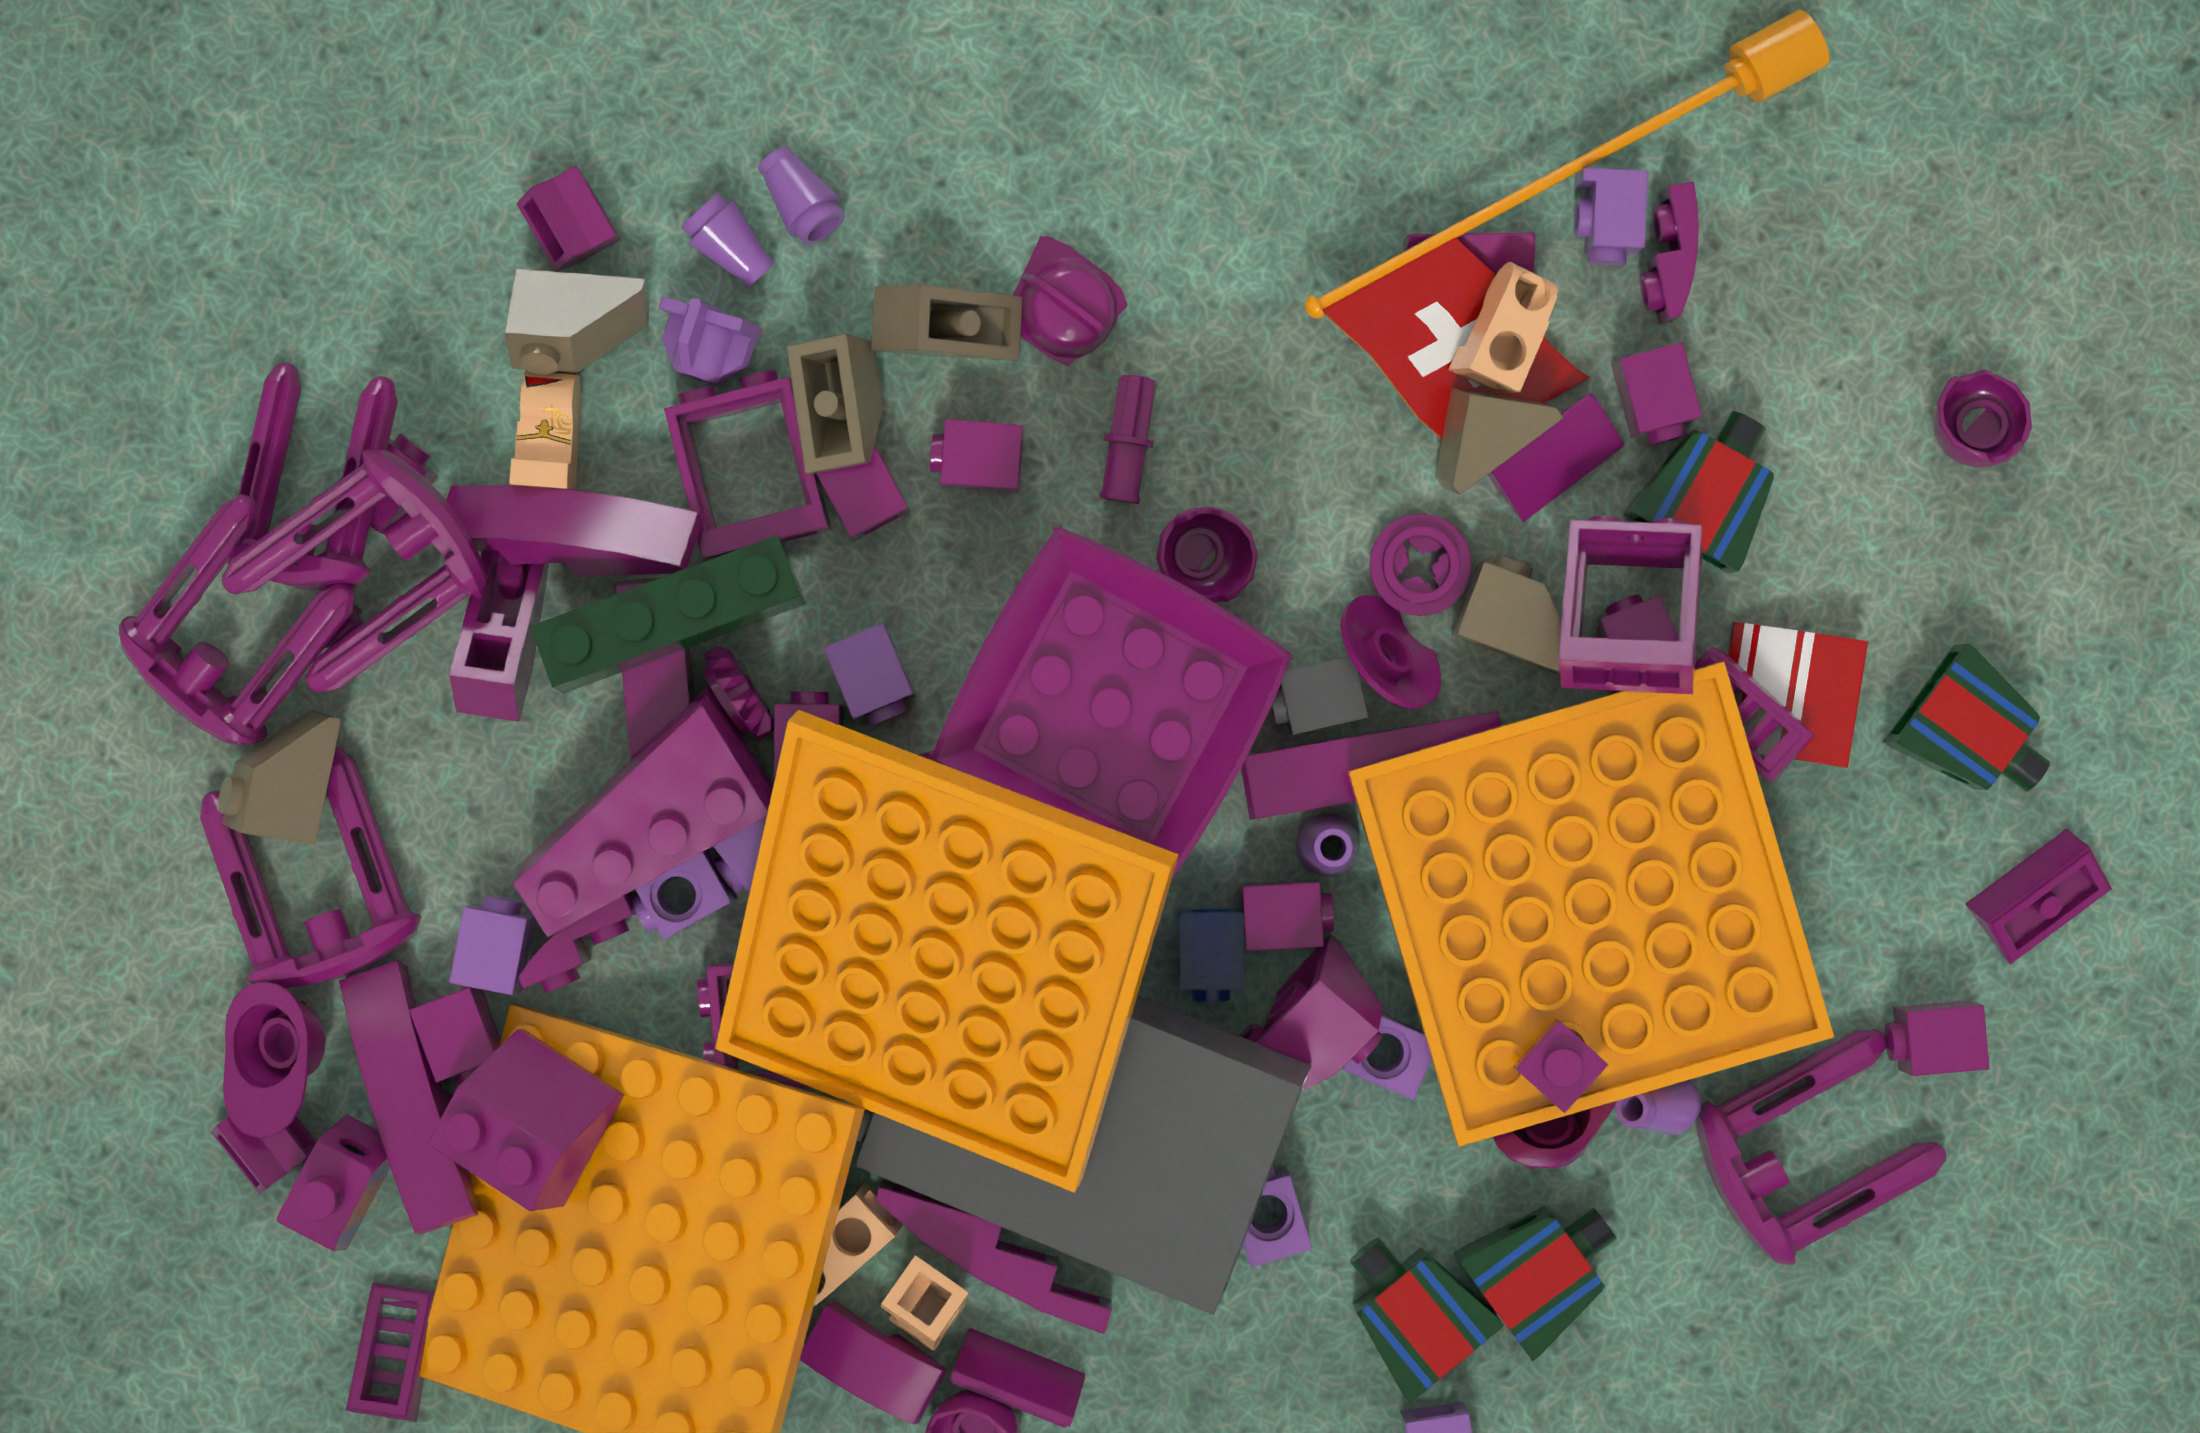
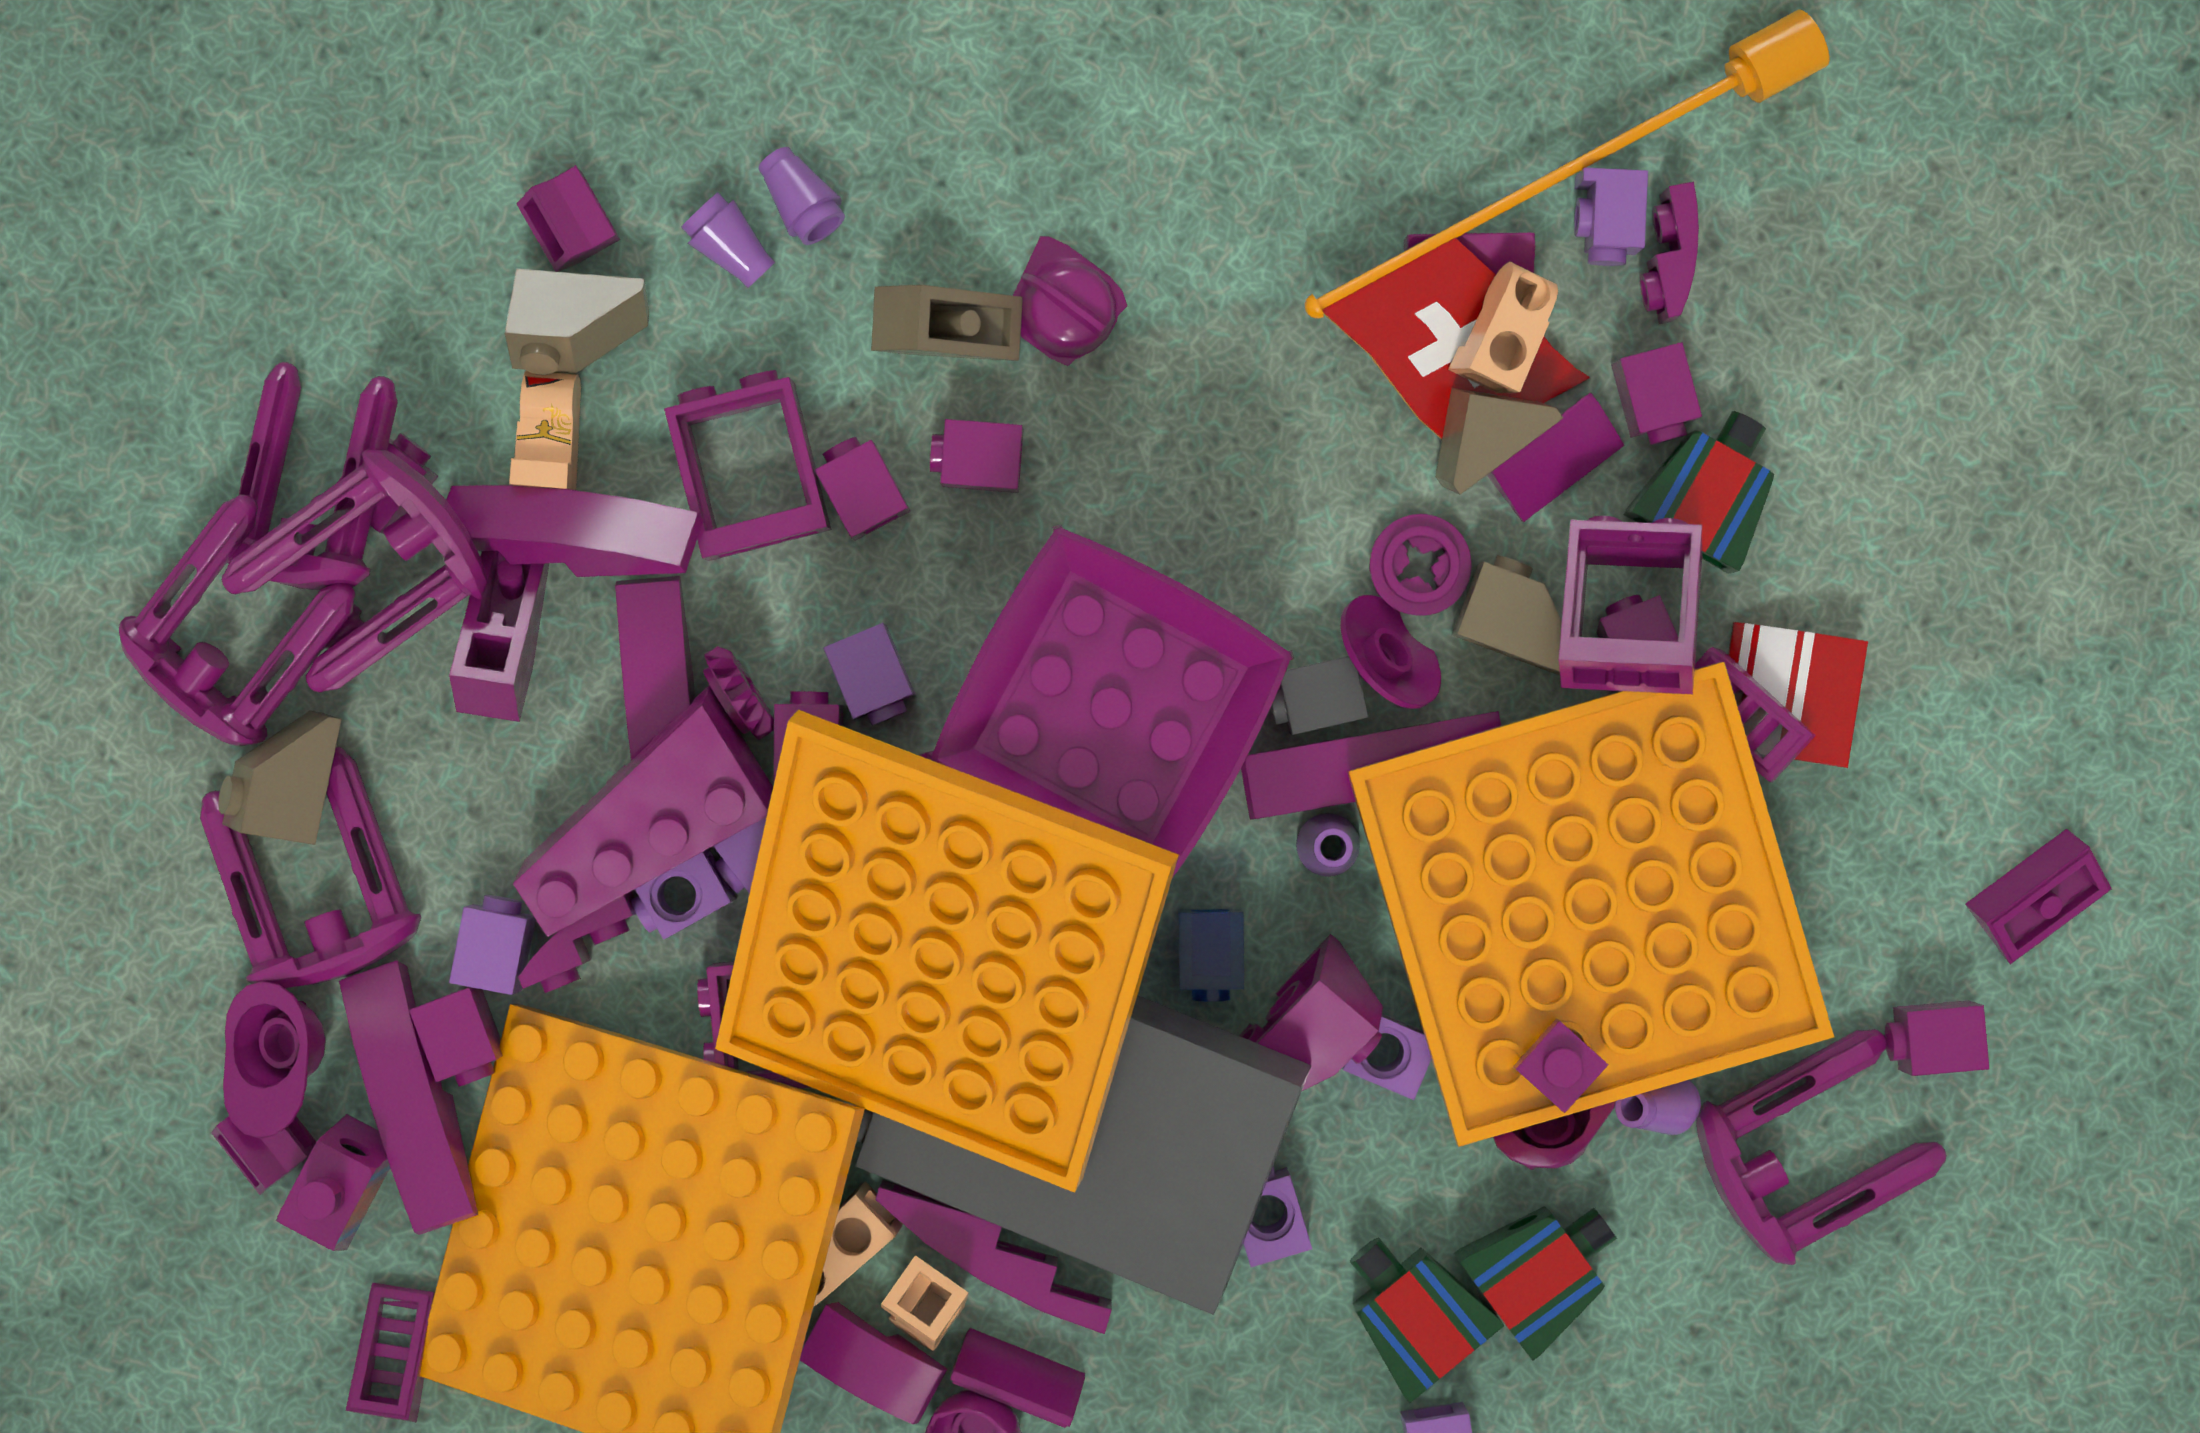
(527, 1122): magenta slope -> none
(668, 615): dark green brick -> none
(706, 341): medium lavender piece -> none
(836, 401): dark tan slope -> none
(1128, 439): magenta axle -> none
(1192, 538): magenta hair -> none
(1285, 915): magenta brick -> none
(1970, 725): torso -> none
(1996, 433): magenta hair -> none

